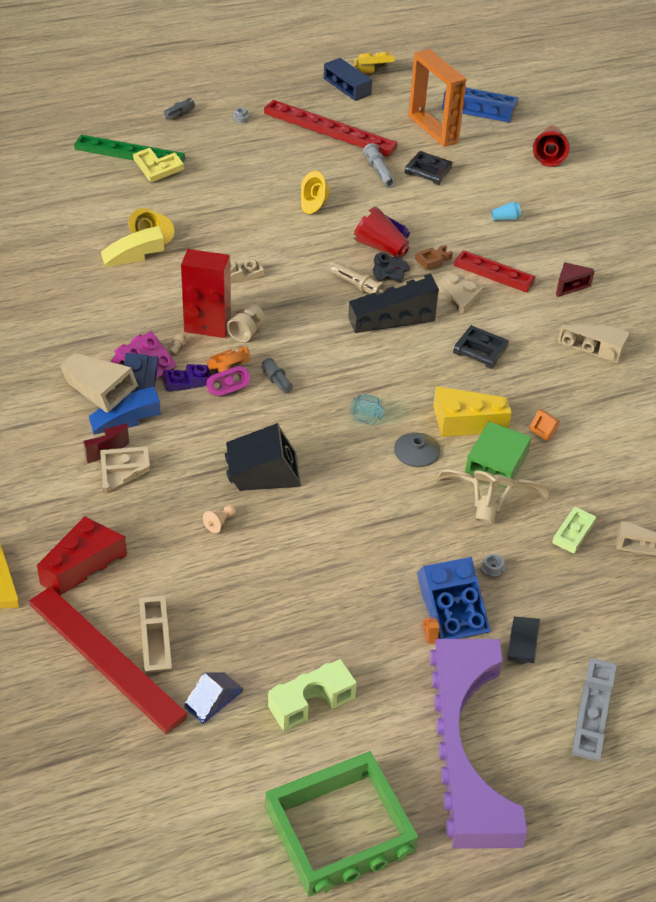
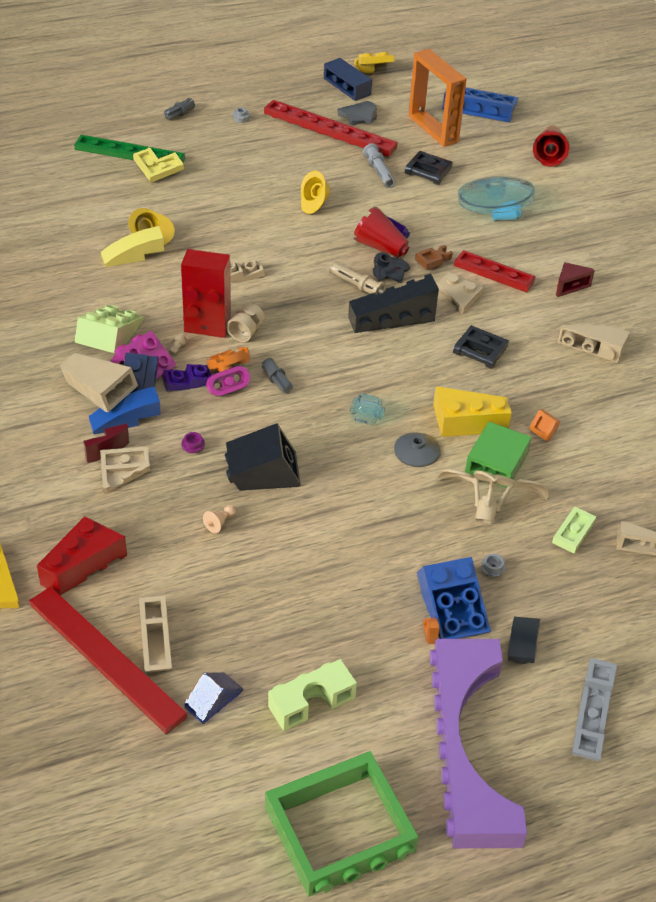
(107, 328): none -> yellowish green slope
(193, 442): none -> magenta plate
(359, 112): none -> dark grey slope
(496, 194): none -> clear light blue dish

